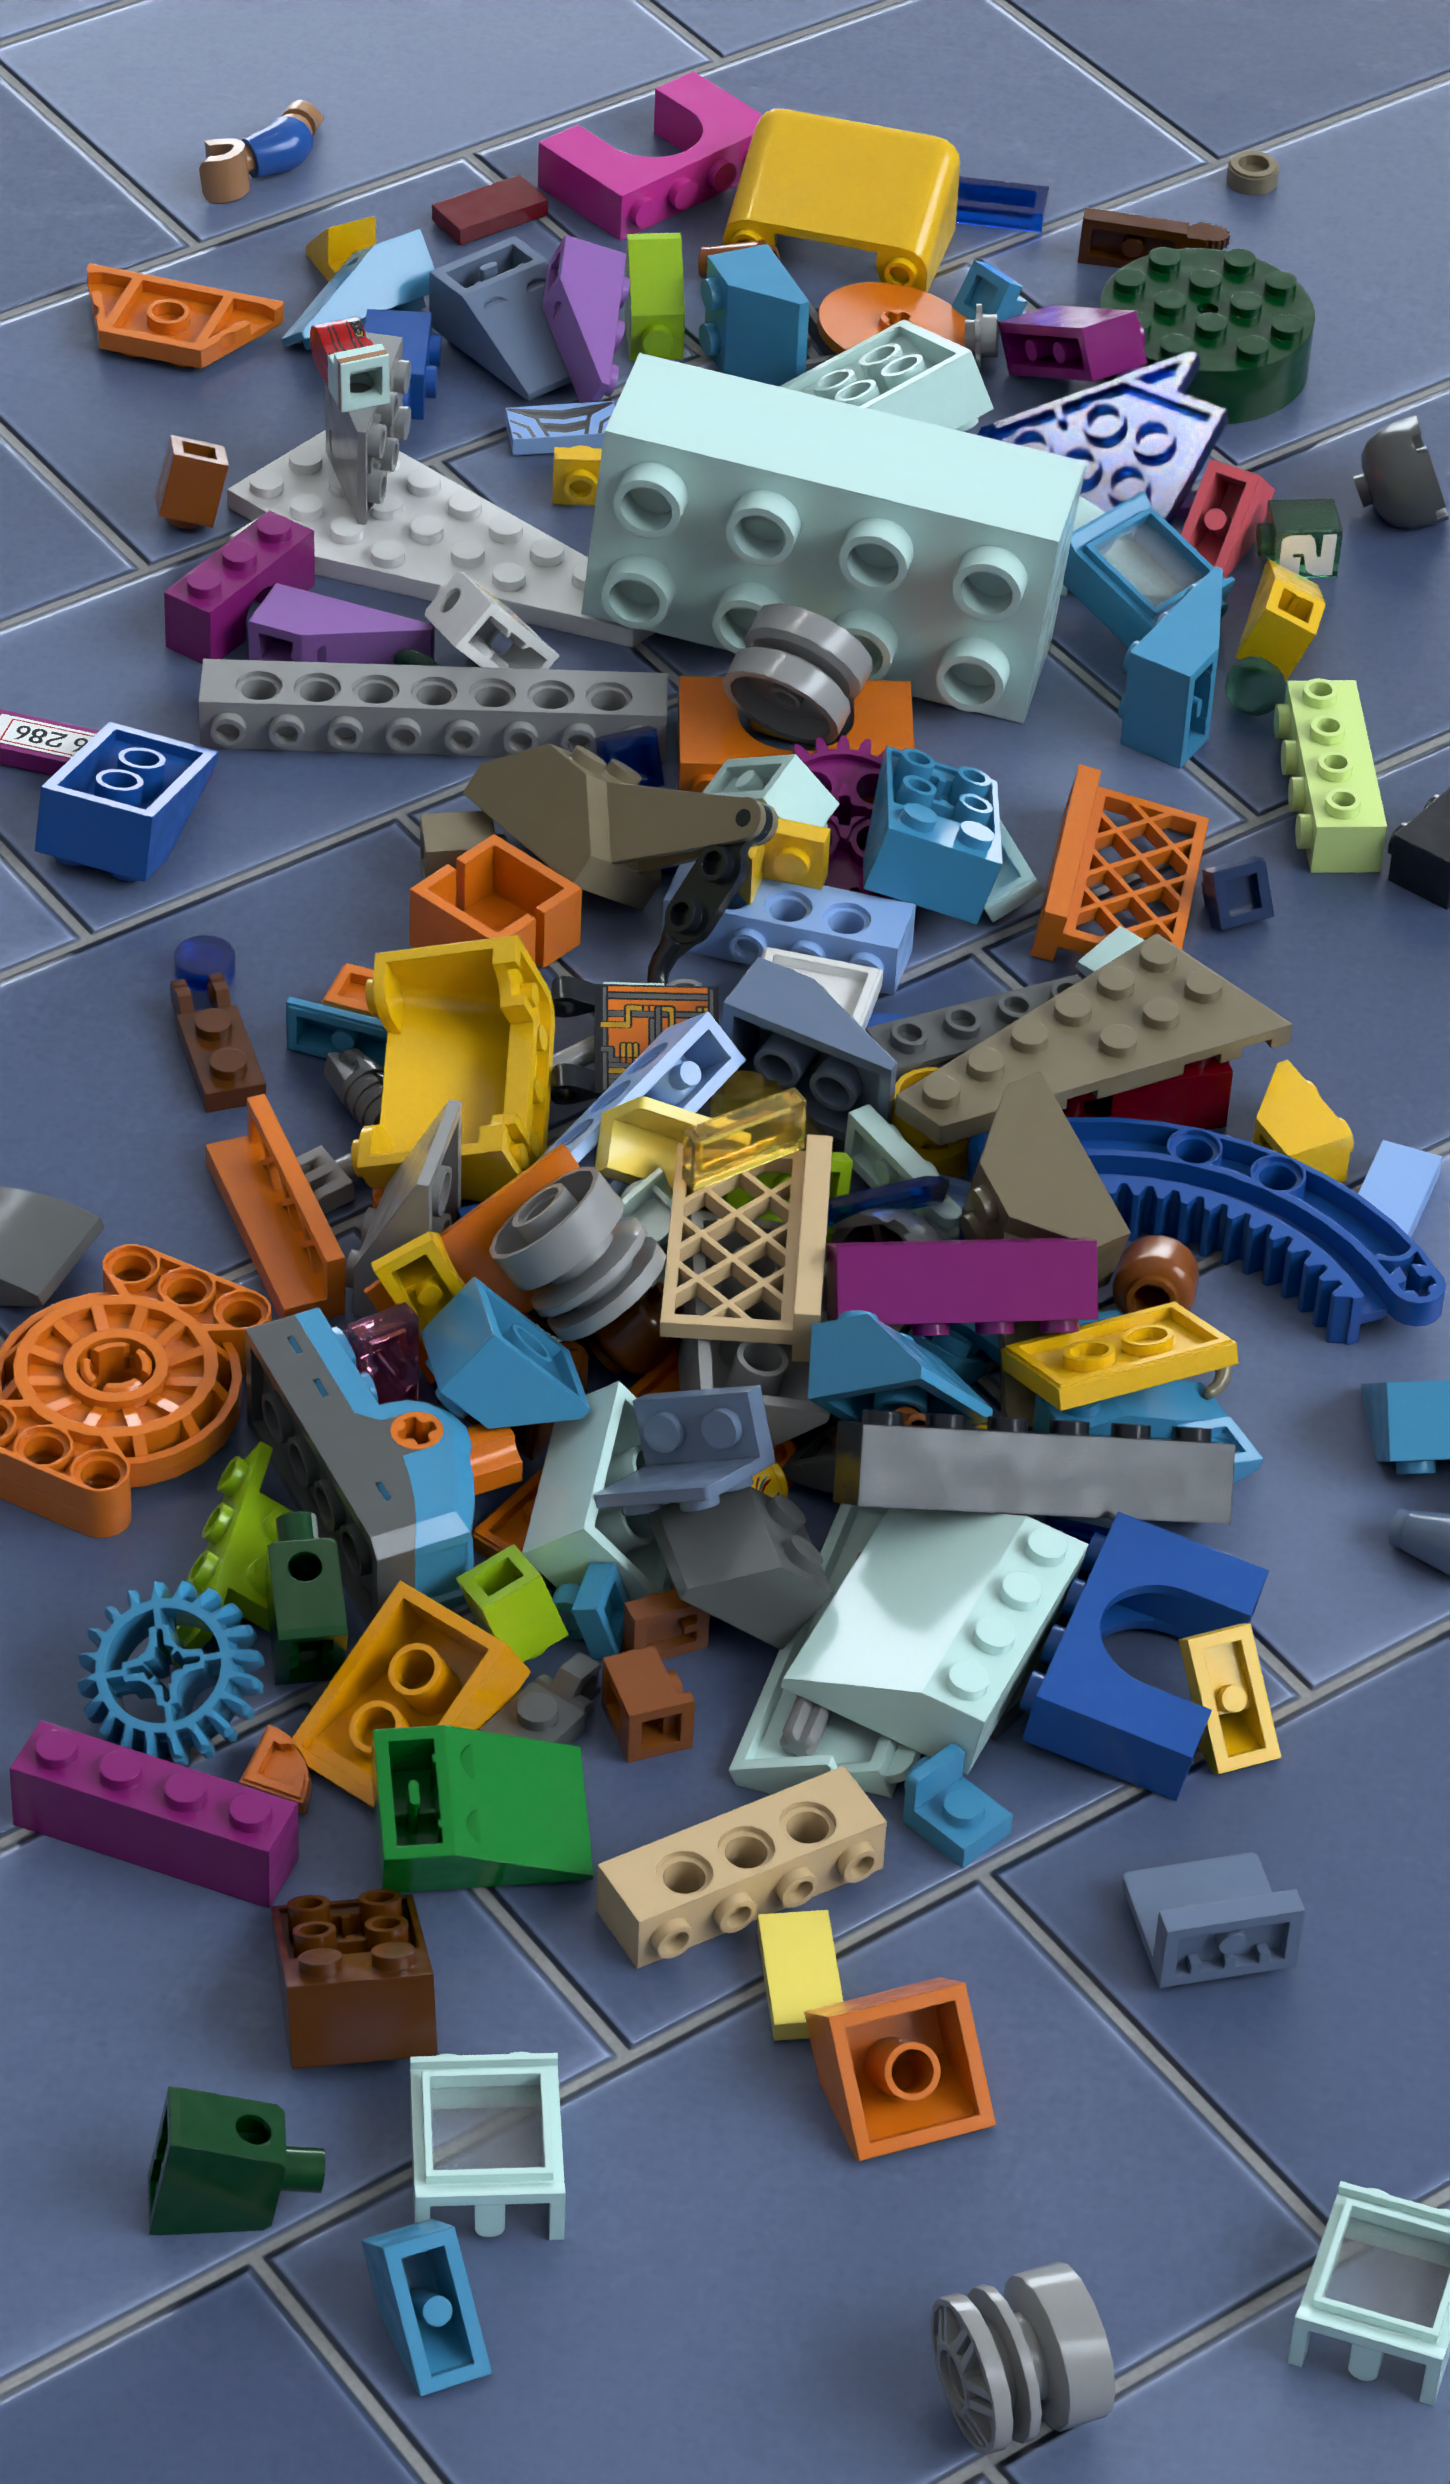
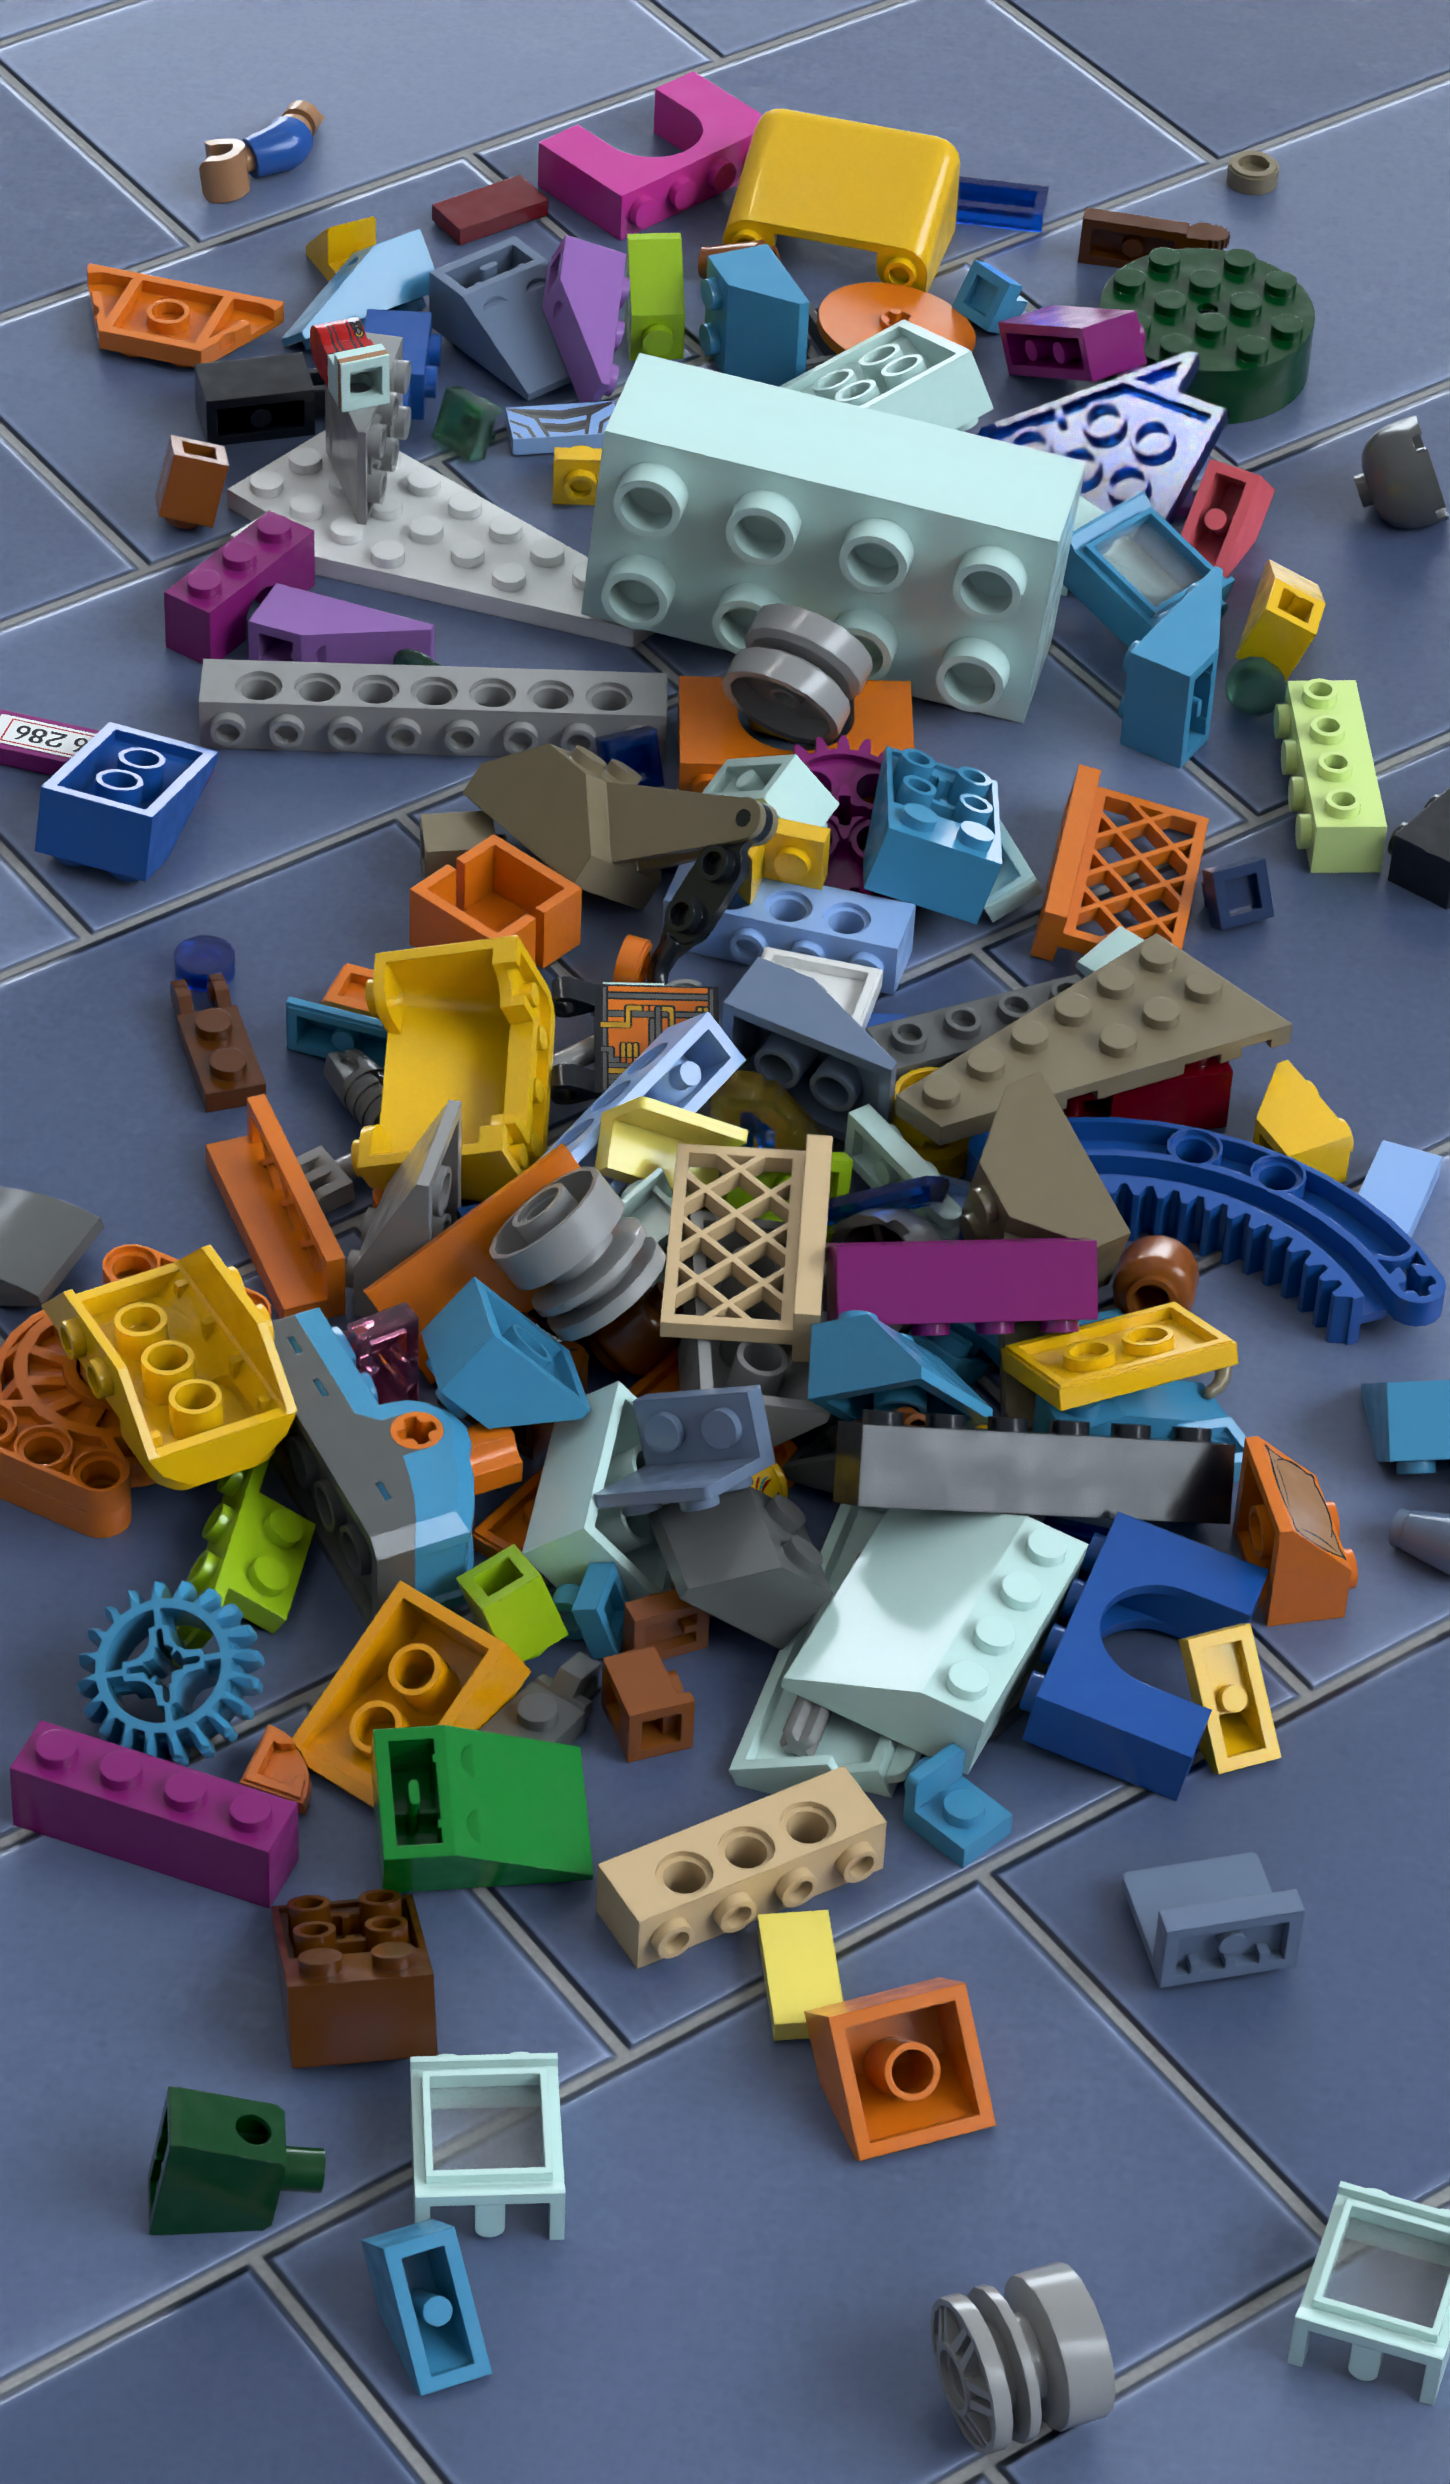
(182, 1367): none -> yellow slope
(258, 399): none -> black brick
(304, 1602): dark green torso -> none
(420, 1276): yellow slope -> none
(466, 423): none -> clear green tile
(473, 620): white torso -> none
(633, 960): none -> orange tile
(743, 1139): clear yellow tile -> none
(982, 335): light grey plate -> none
(1294, 1535): none -> orange slope
(1302, 536): clear green brick -> none

